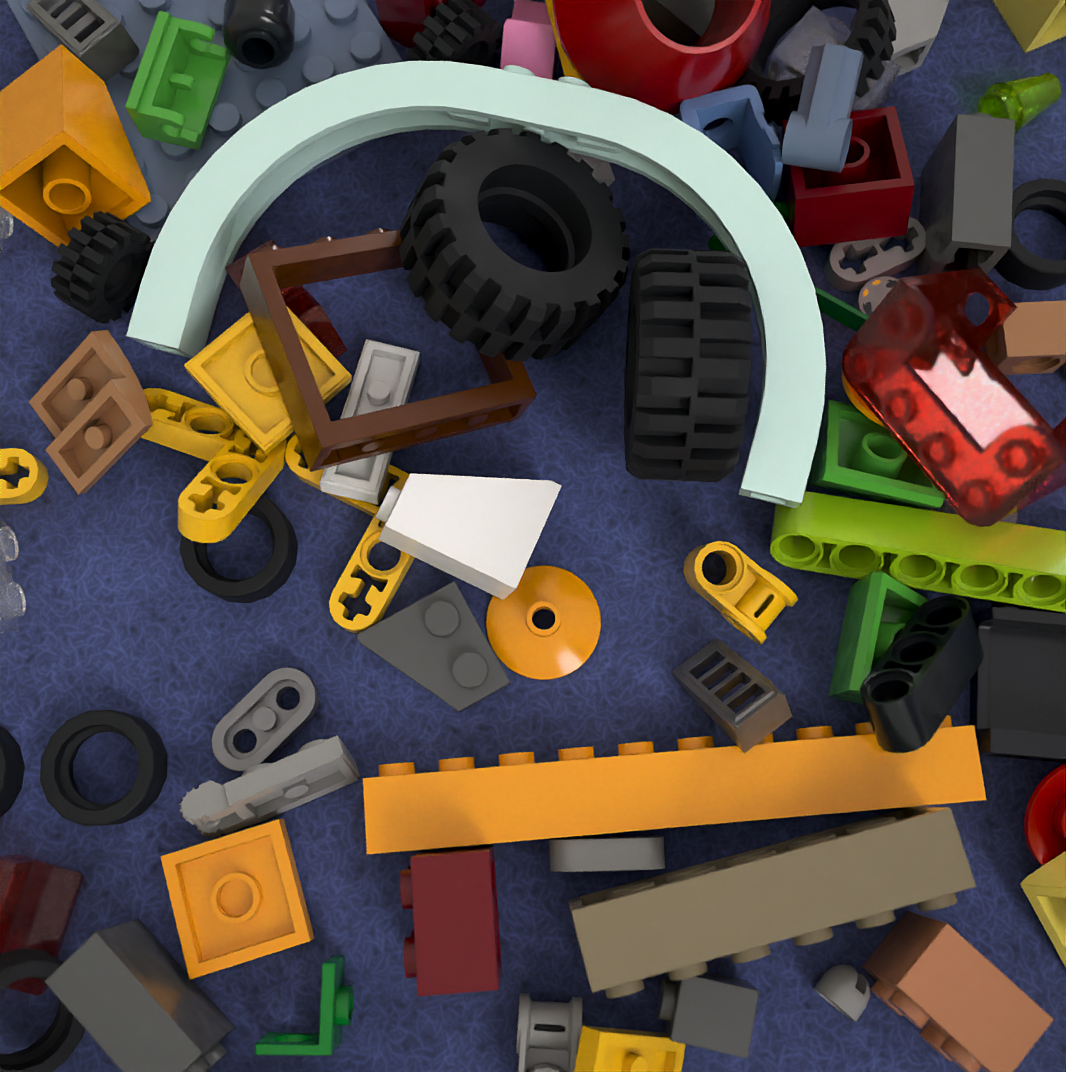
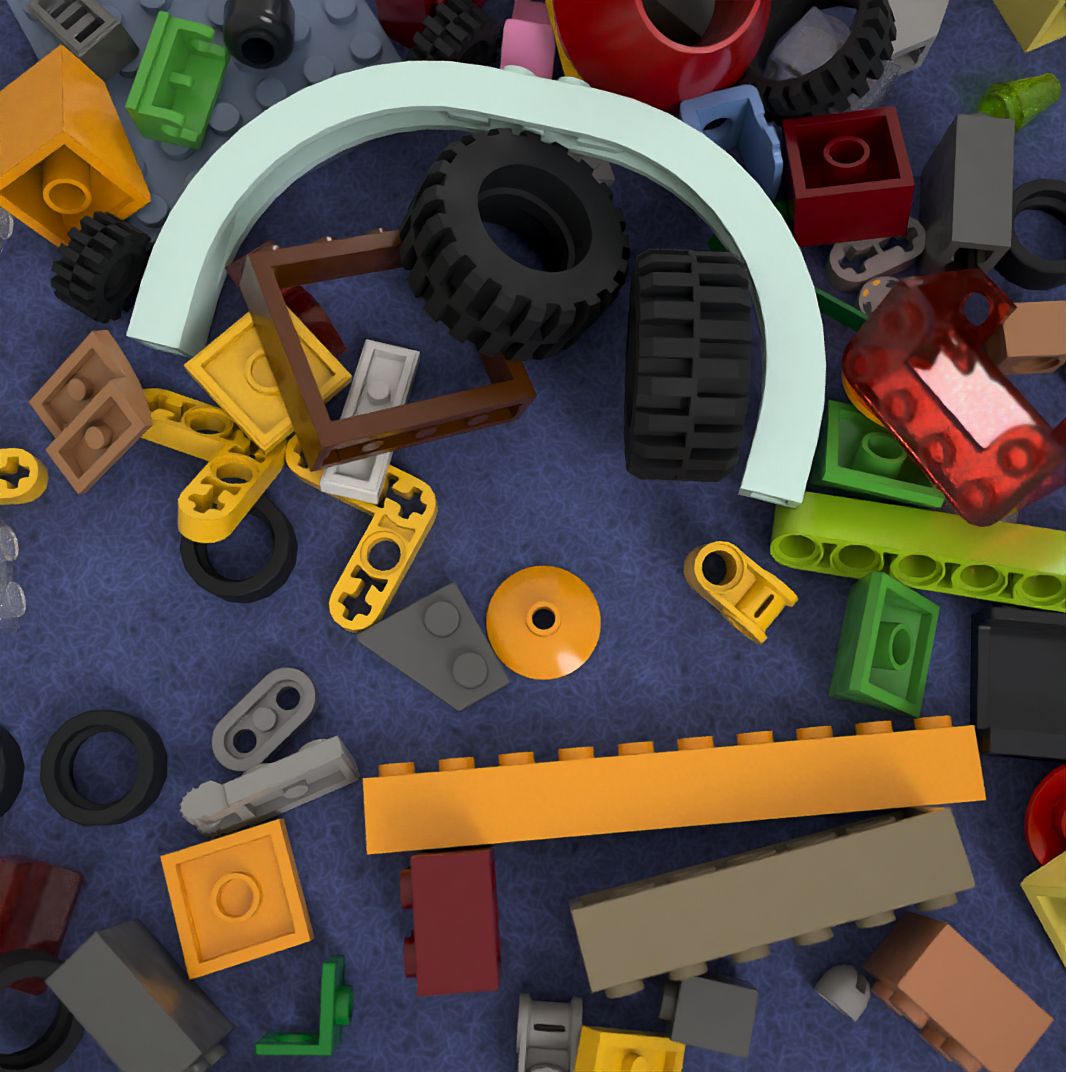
(469, 525): white slope -> none
(606, 853): light grey beam -> none
(754, 720): flat silver slope -> none
(822, 127): sand blue piece -> none
(922, 674): black beam -> none

